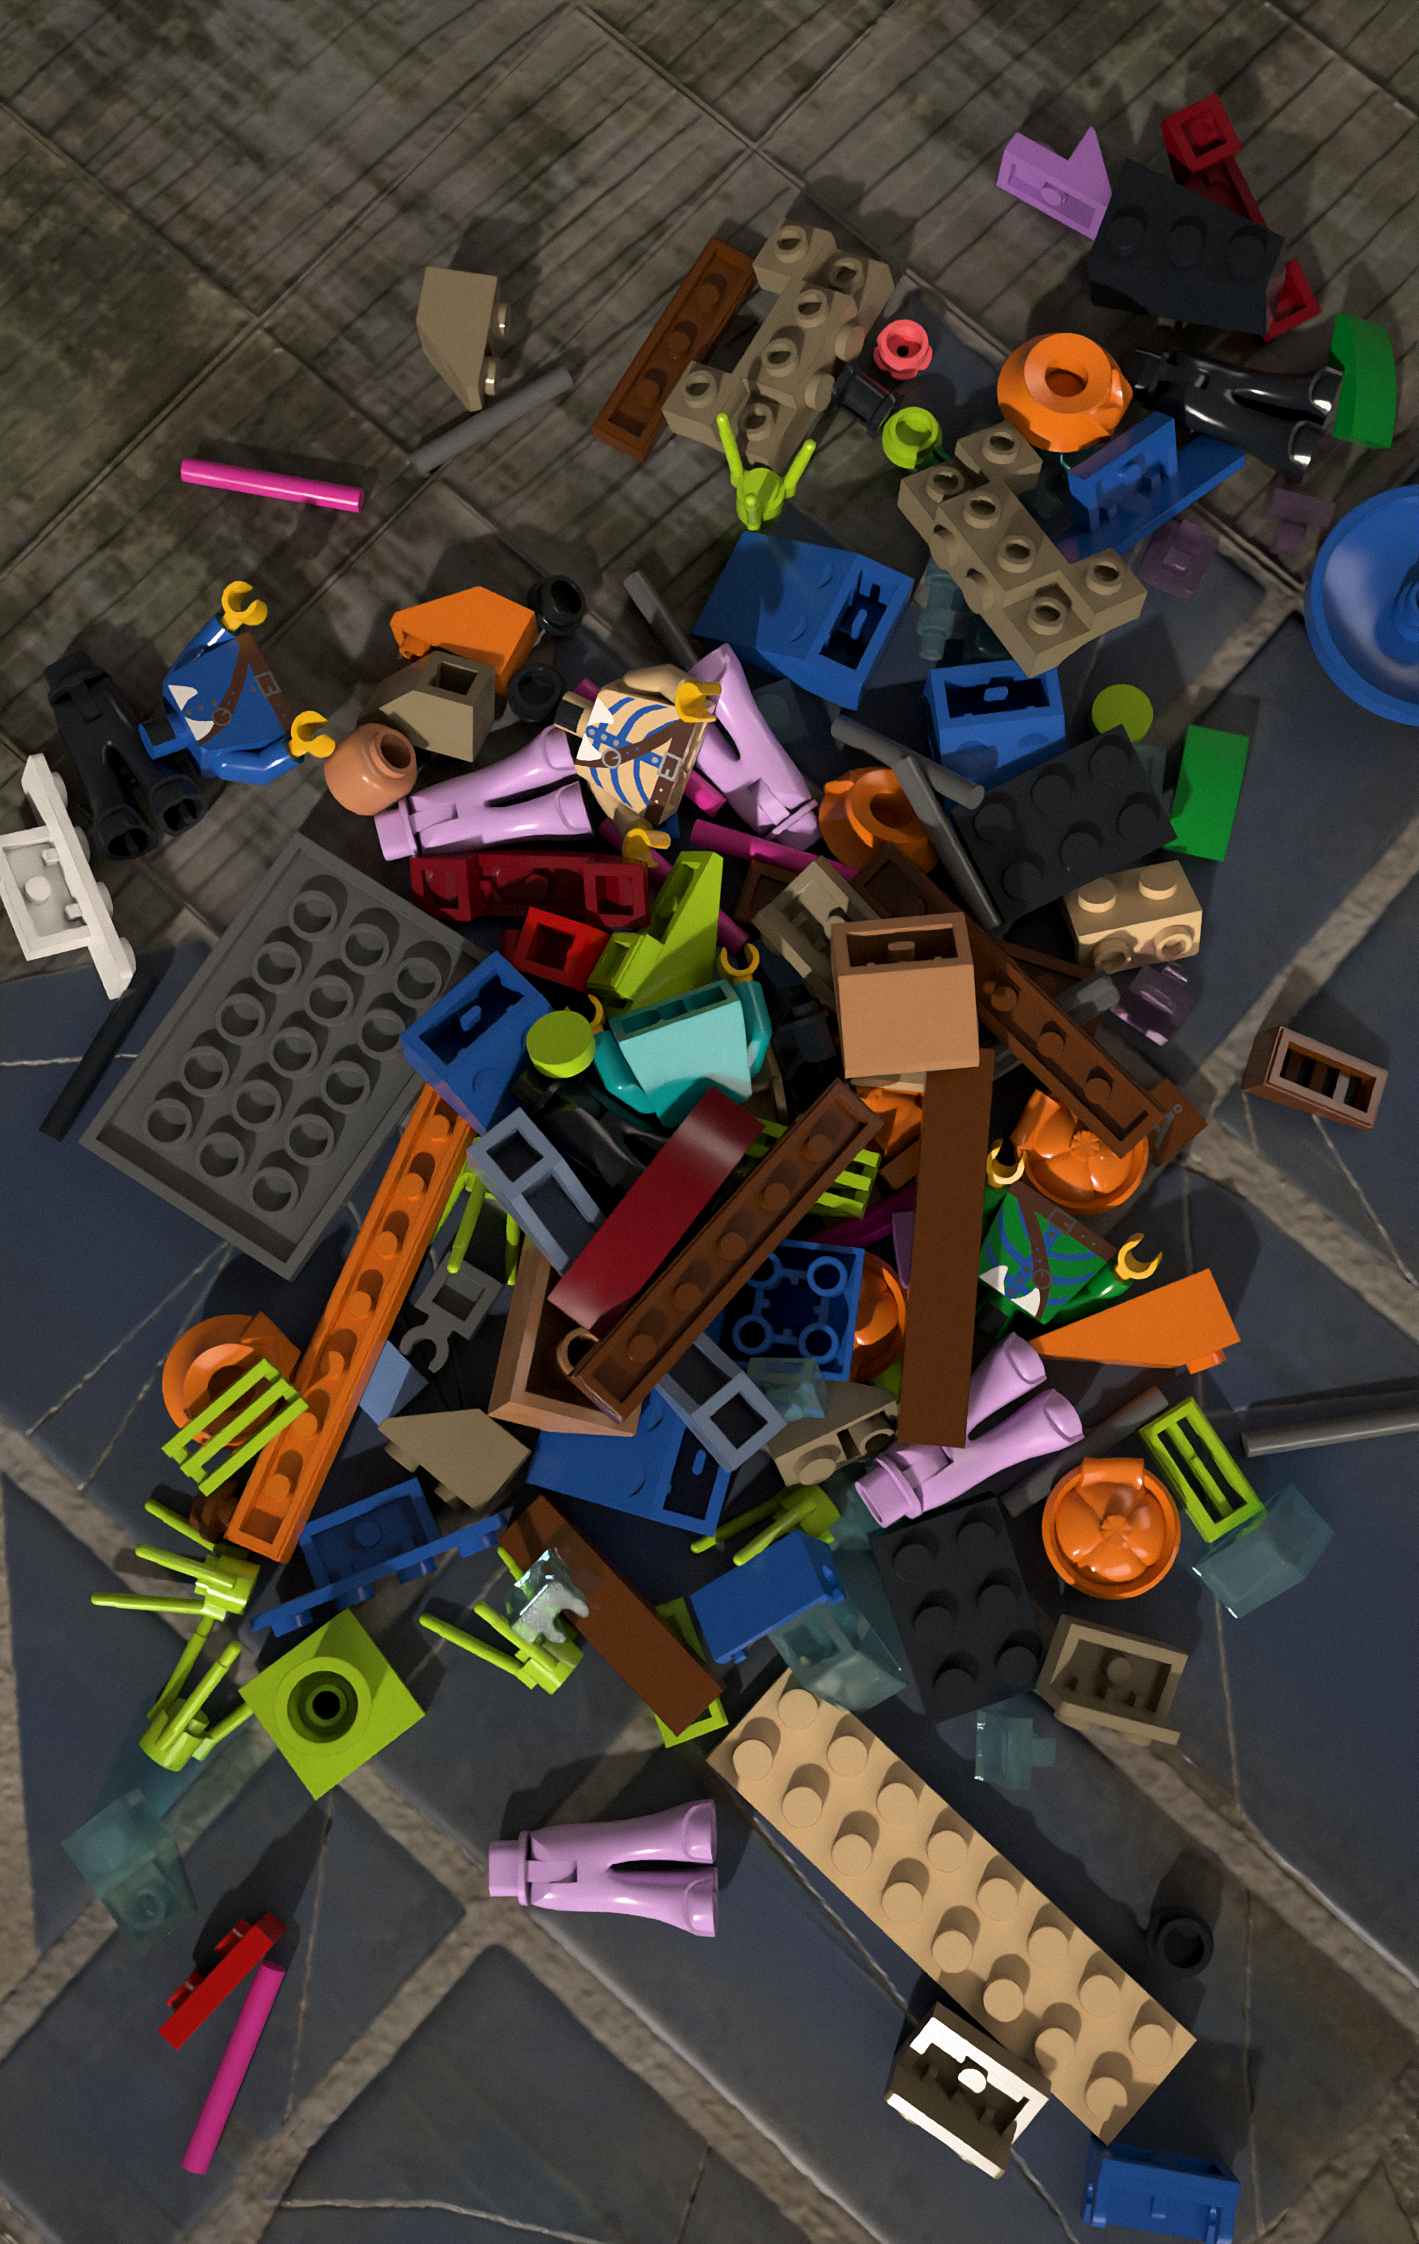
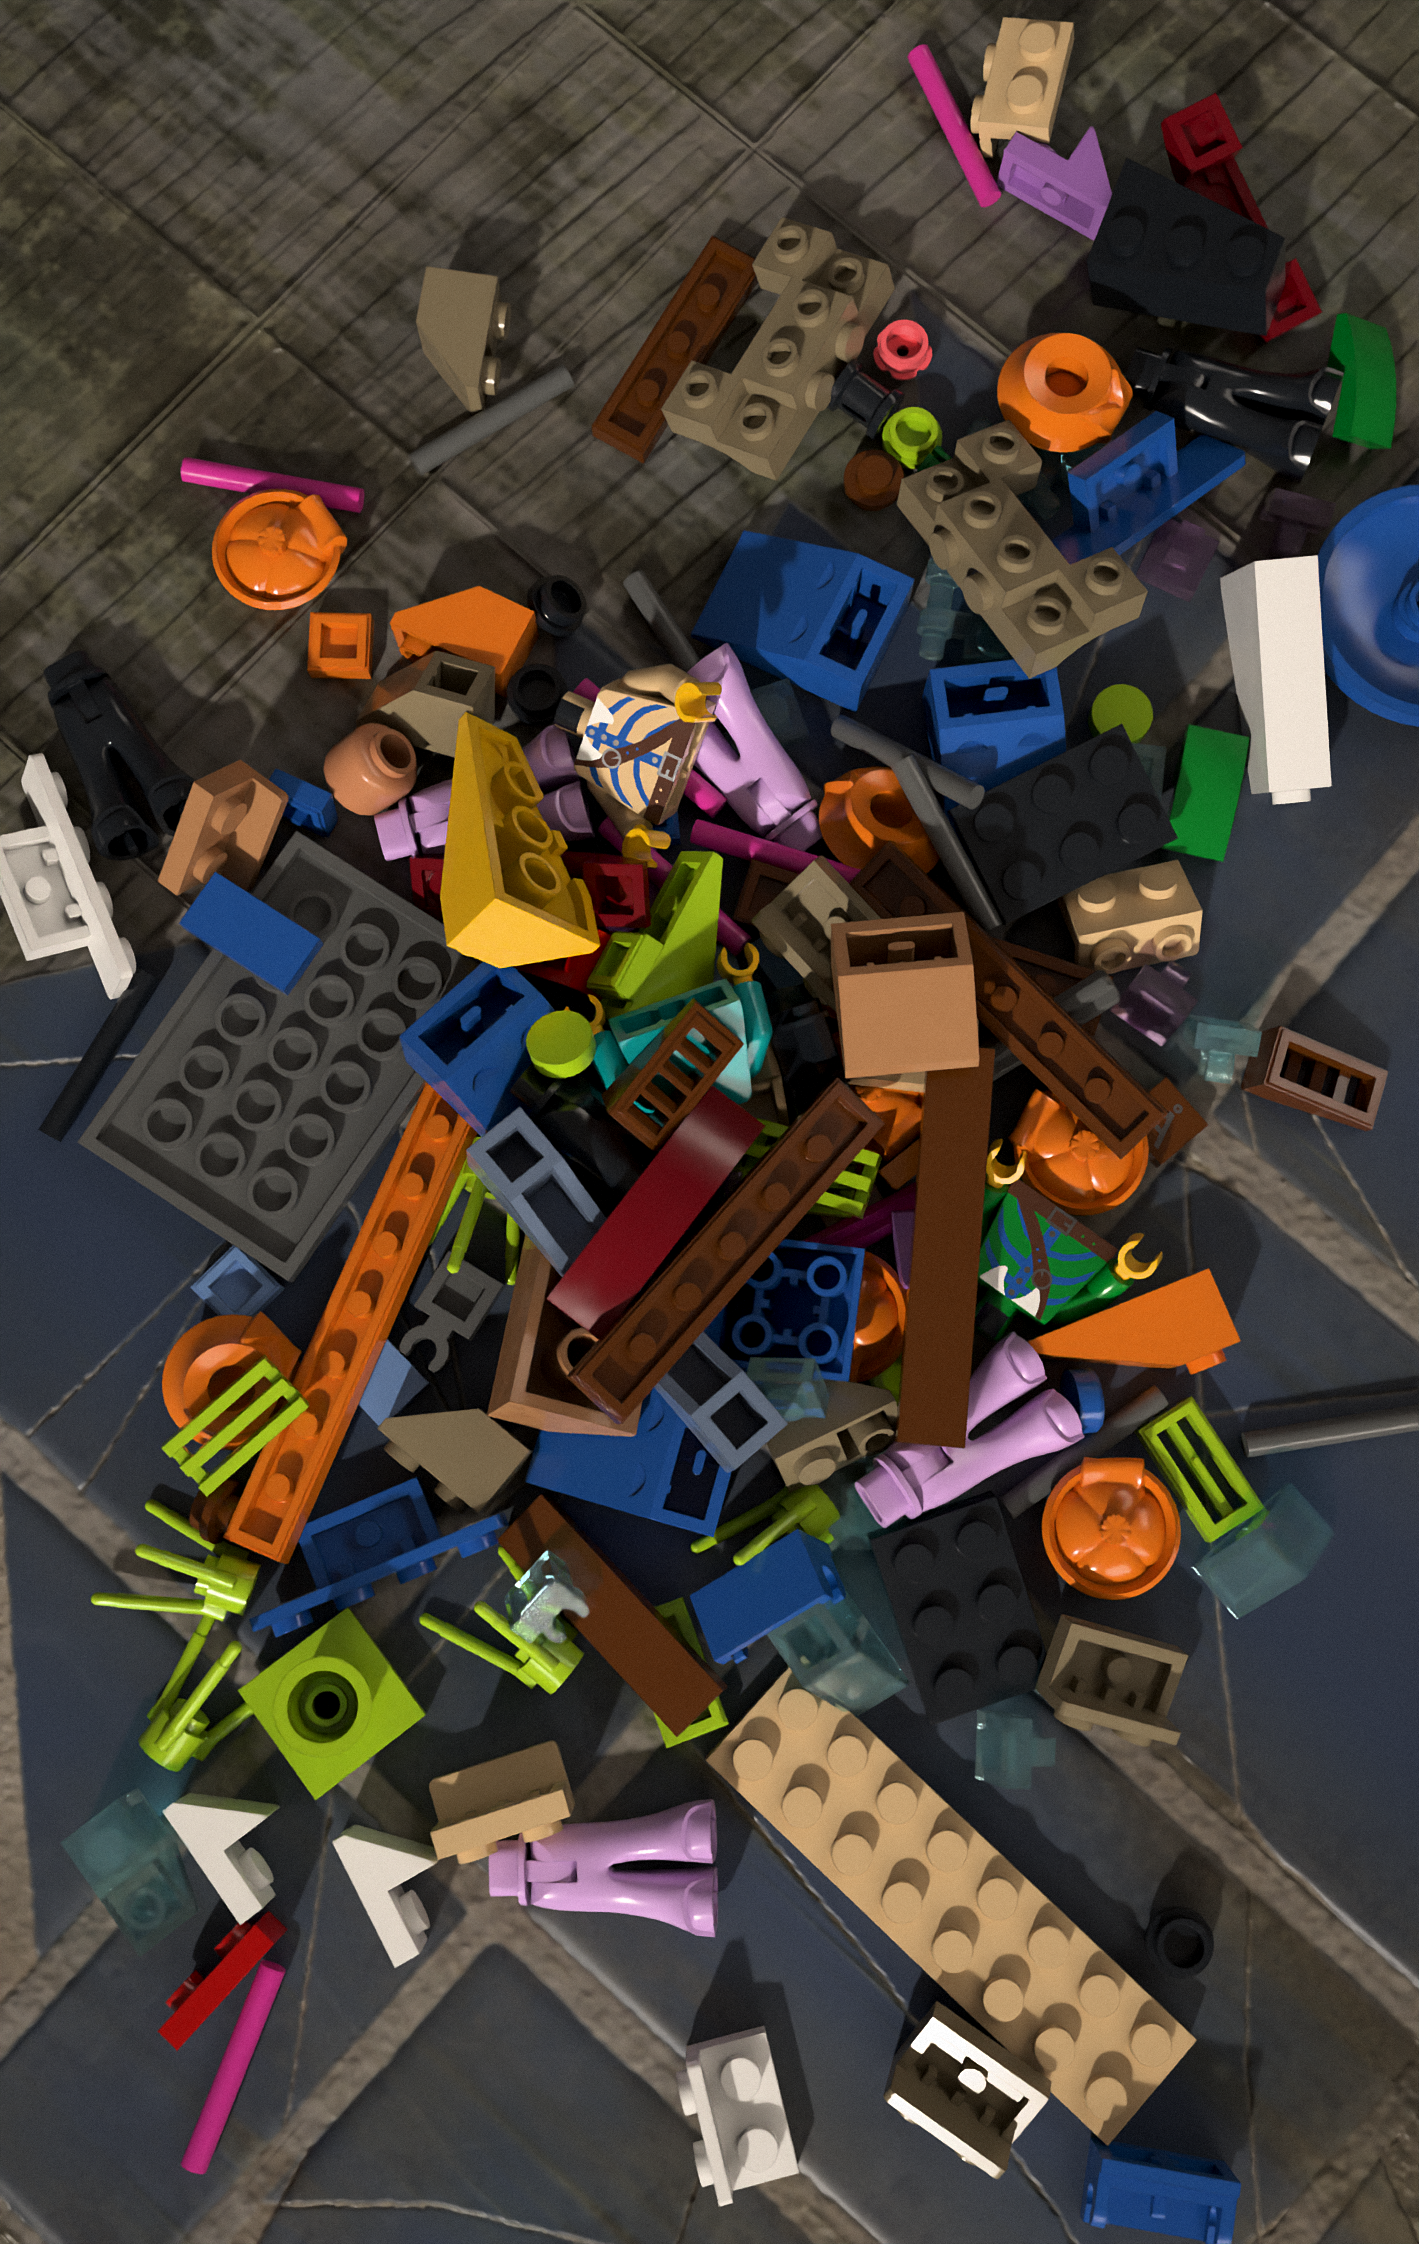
(211, 1834): none -> white slope
(224, 829): none -> medium nougat bracket
(229, 706): torso -> none
(237, 1285): none -> medium blue tile
(251, 933): none -> blue tile
(277, 548): none -> orange piece
(306, 804): none -> blue tile
(340, 645): none -> orange tile
(377, 1868): none -> white slope
(500, 1799): none -> tan bracket
(502, 864): none -> yellow wedge
(690, 1088): none -> reddish brown slope
(739, 2113): none -> white bracket
(760, 490): lime plant -> none
(873, 479): none -> reddish brown plate
(954, 125): none -> dark pink bar
(1023, 81): none -> tan bracket
(1085, 1394): none -> blue tile
(1219, 1044): none -> clear light blue tile
(1279, 674): none -> white slope

